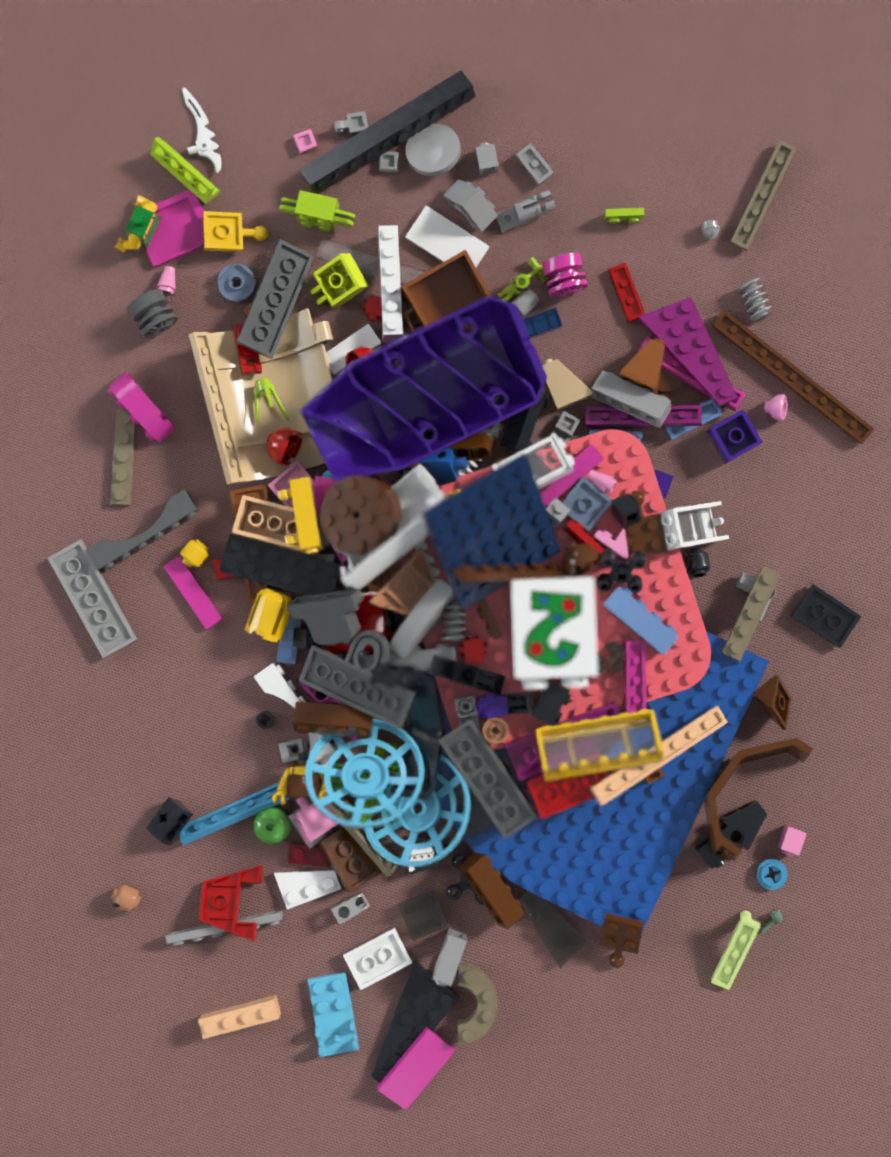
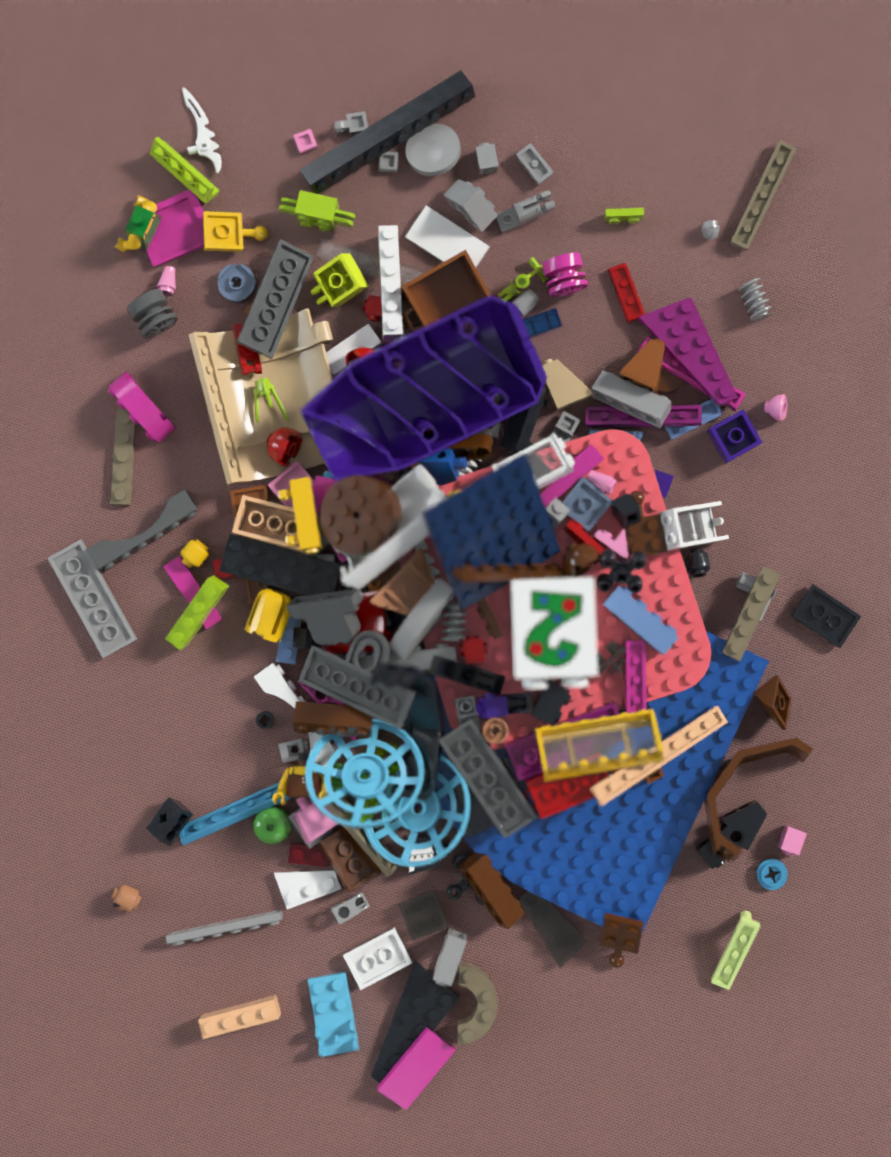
(197, 612): none -> lime brick
(221, 902): red wing -> none
(776, 918): sand green hand -> none
(793, 377): reddish brown plate -> none

